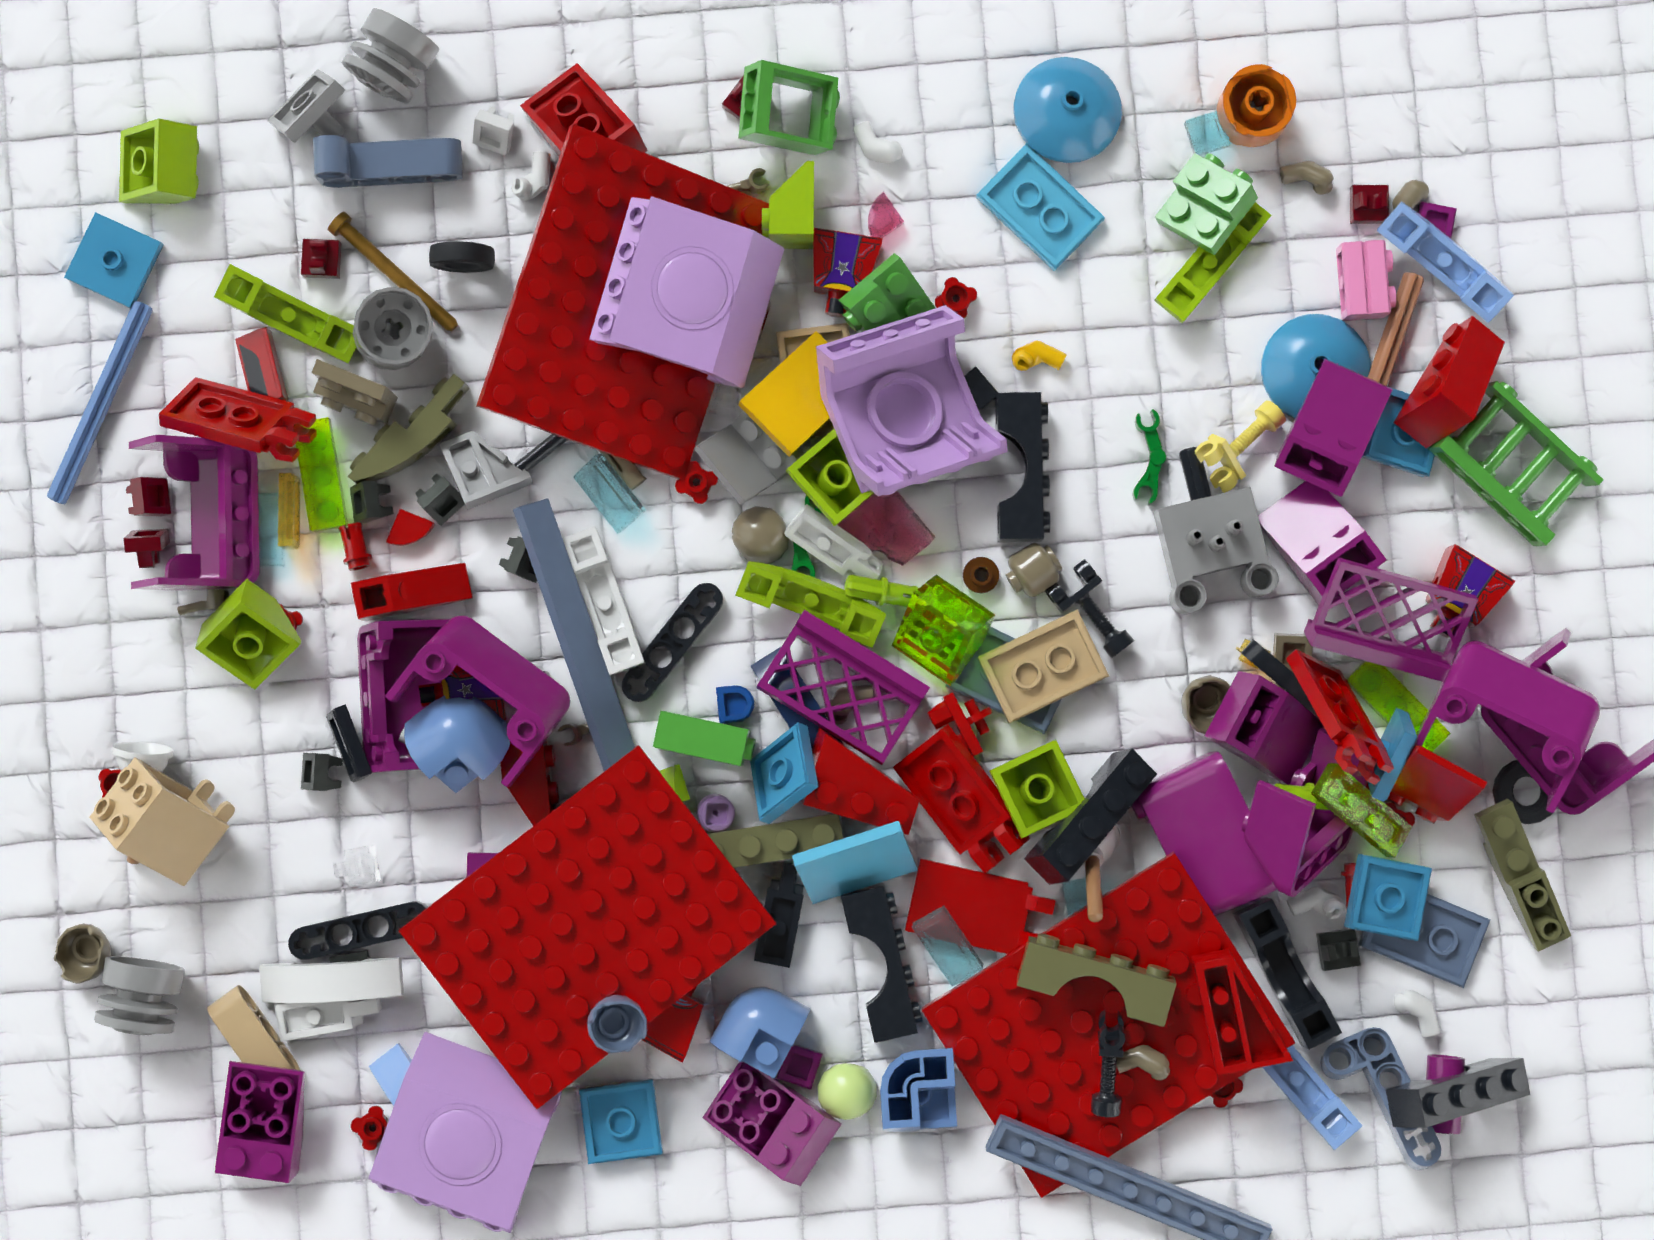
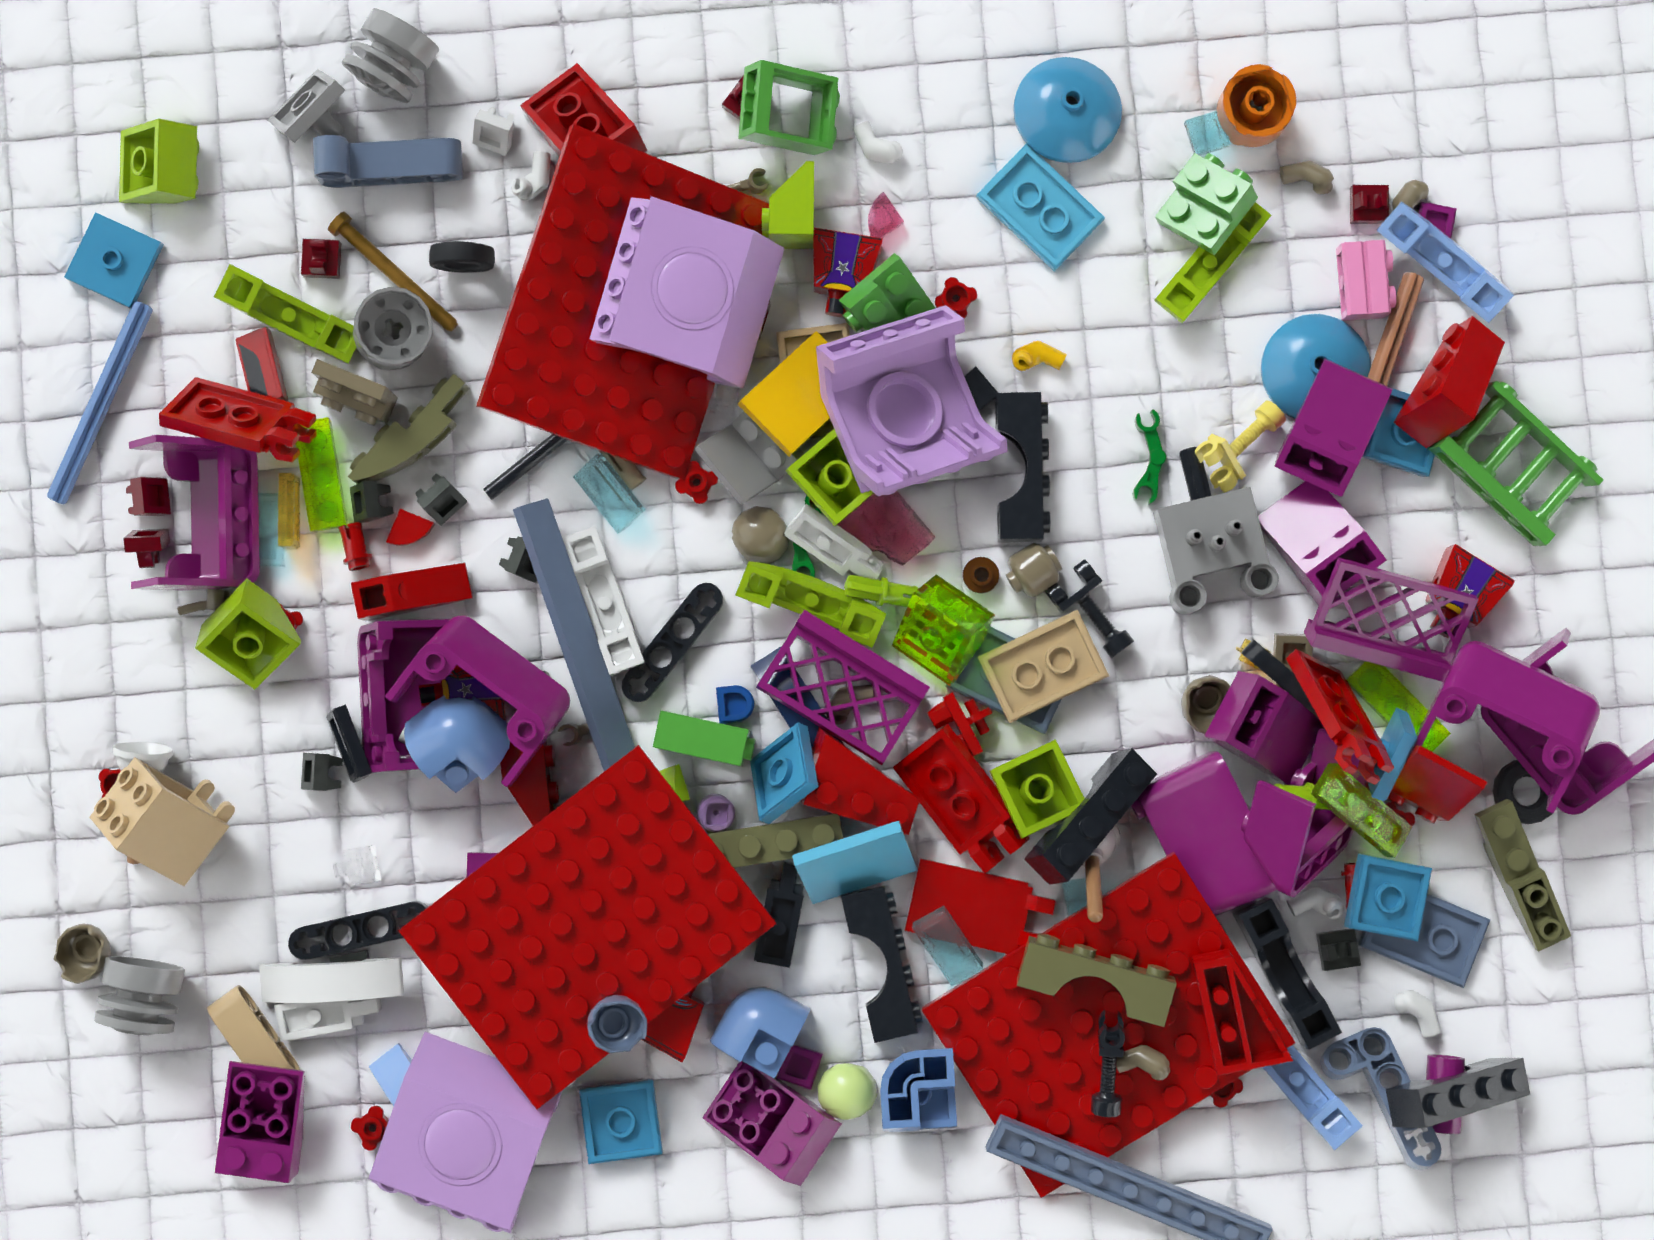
(481, 470): light grey wing -> none

